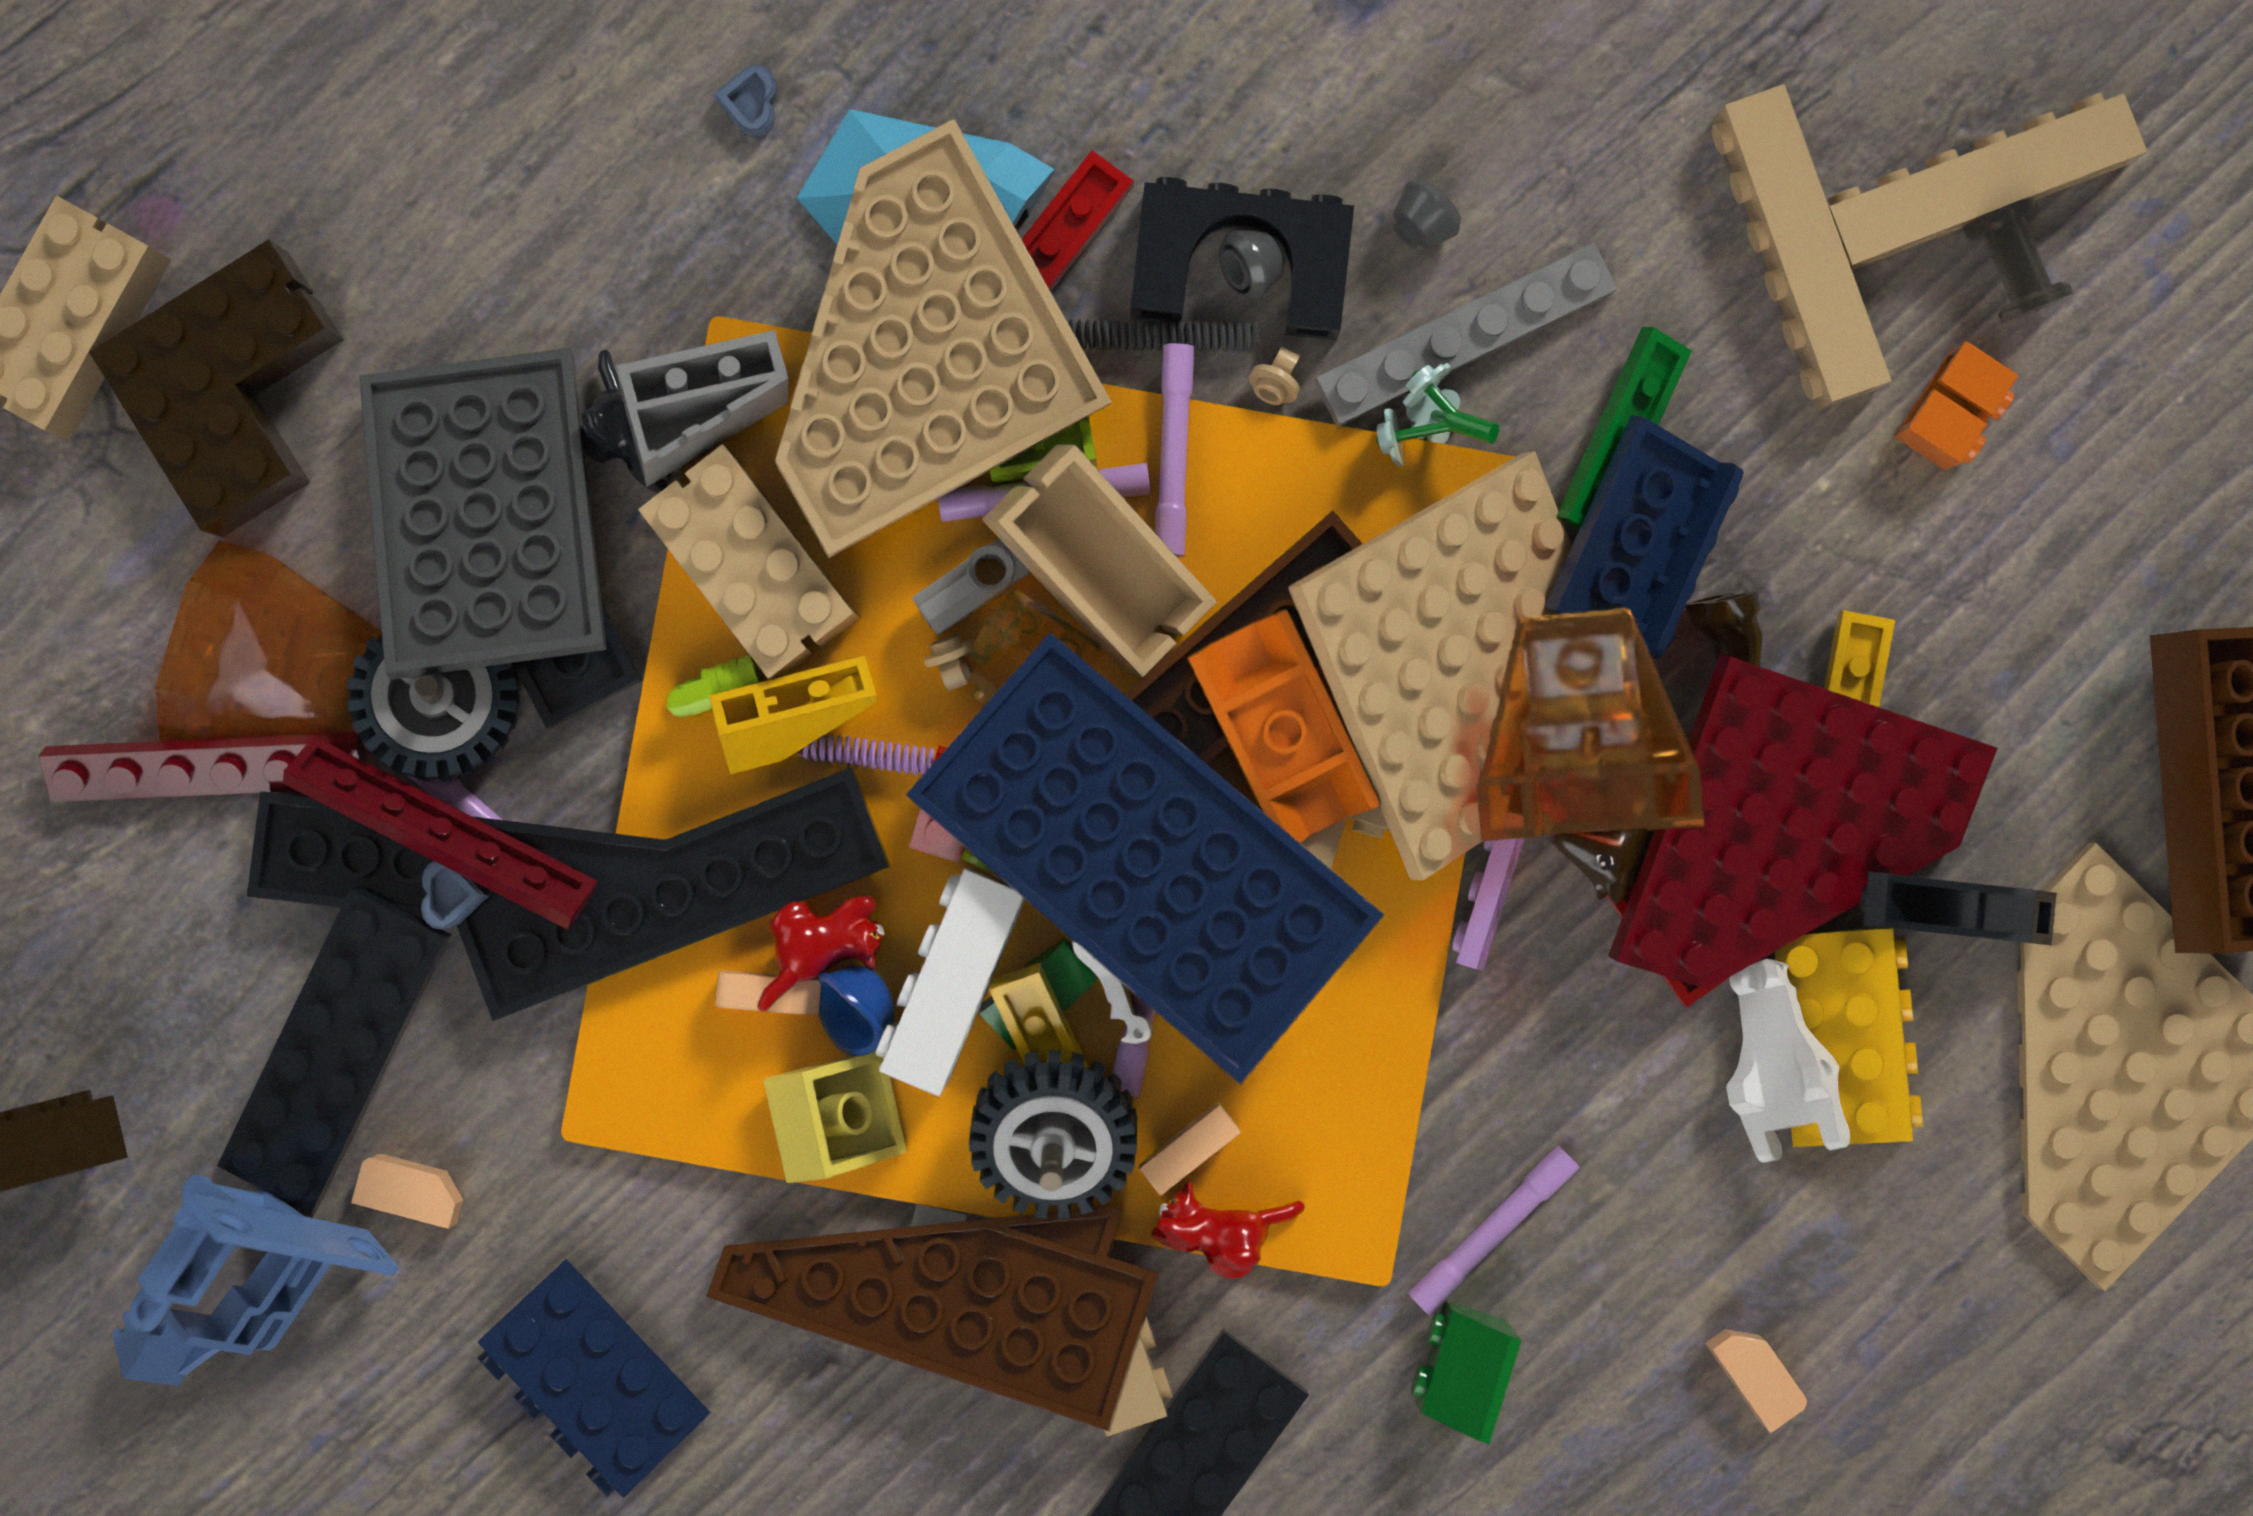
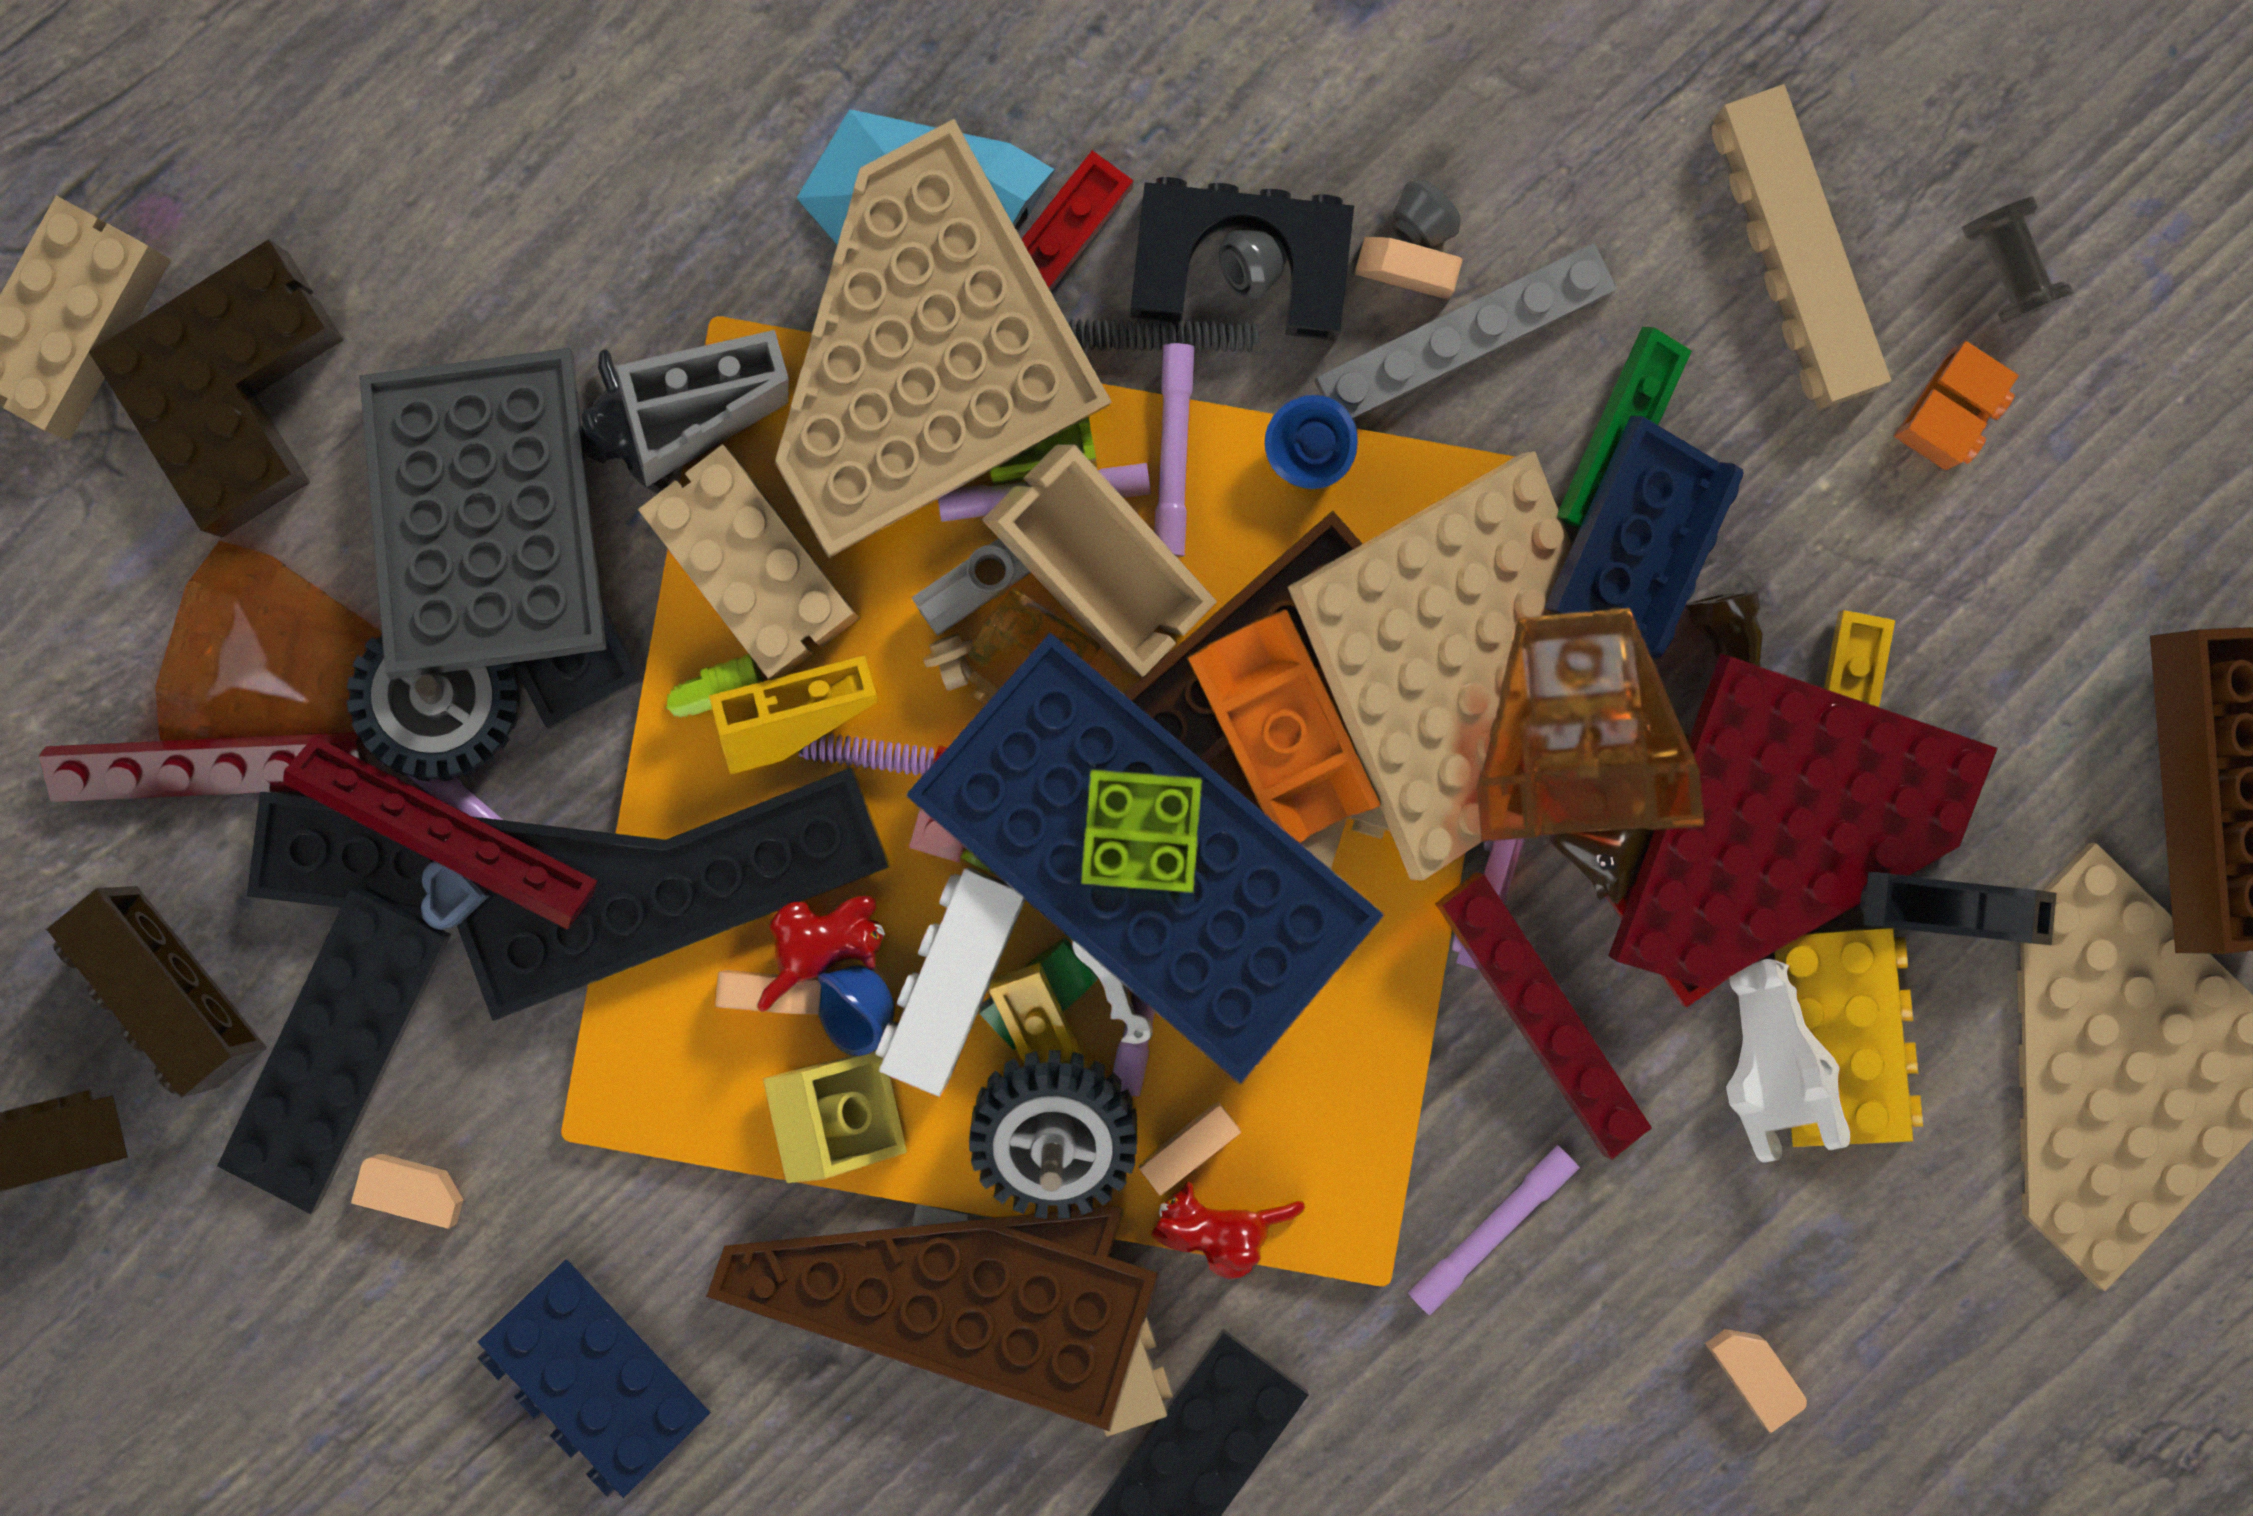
(155, 990): none -> dark brown brick
(249, 1316): medium blue container -> none
(749, 100): sand blue tile -> none
(1141, 830): none -> lime slope
(1274, 382): tan plate -> none
(1311, 441): none -> blue helmet
(1409, 266): none -> light nougat piece
(1432, 414): plant -> none
(1466, 1370): green slope -> none
(1543, 1015): none -> dark red plate
(2000, 171): tan brick -> none

